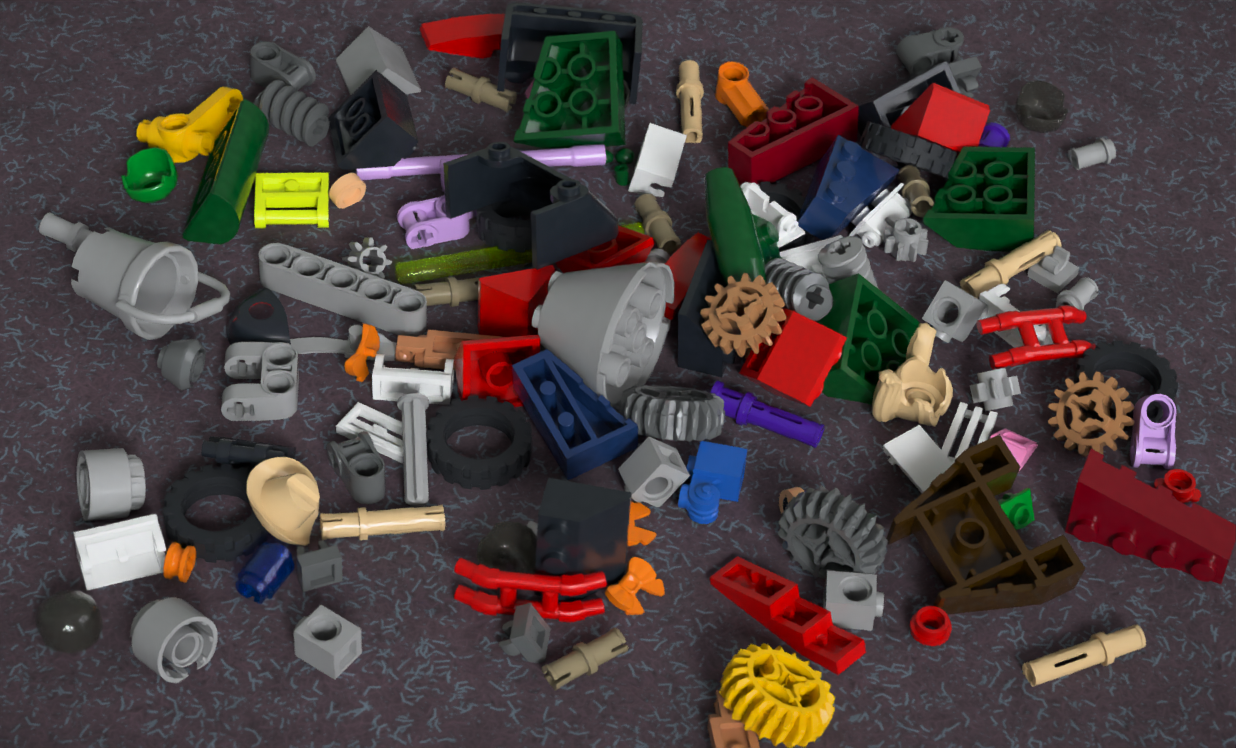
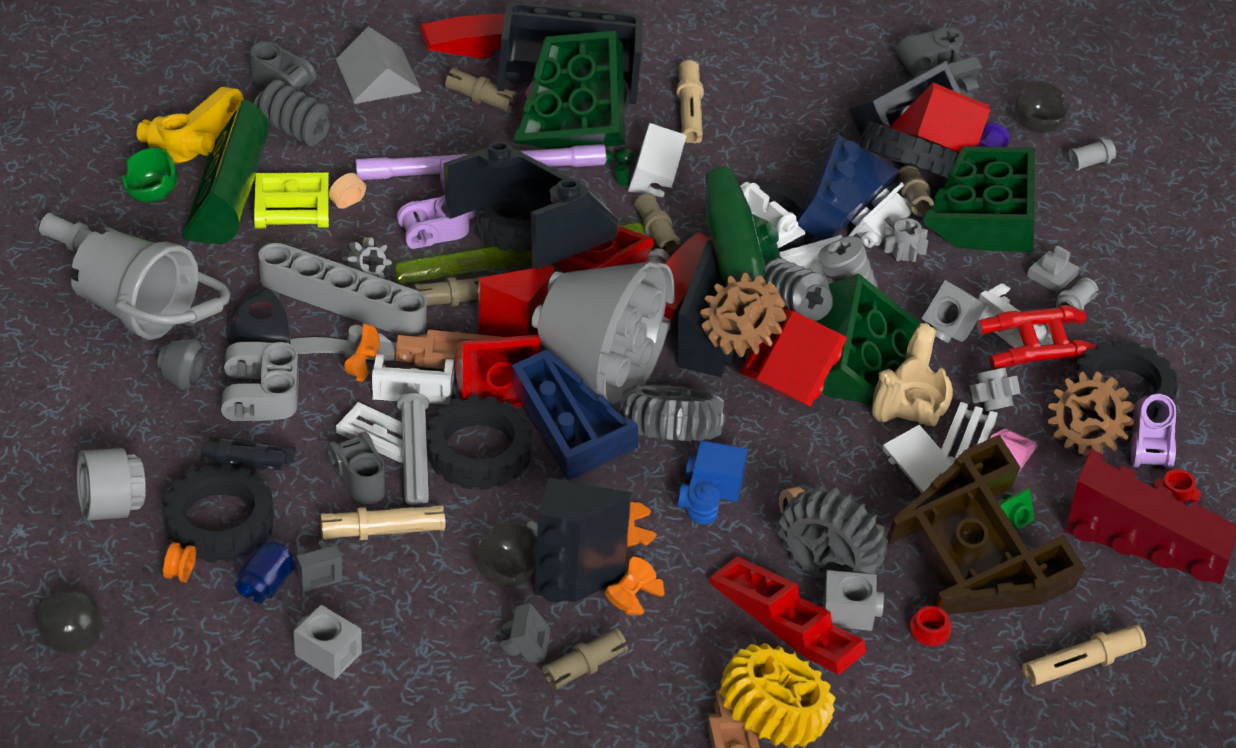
(120, 551): white hinge -> none
(172, 631): light grey piece -> none
(284, 499): tan hat -> none
(373, 126): black slope -> none
(549, 586): red piece -> none
(653, 472): light grey brick -> none
(738, 94): orange piece -> none
(747, 409): dark purple pin -> none
(792, 134): dark red wedge -> none
(1018, 260): tan pin -> none

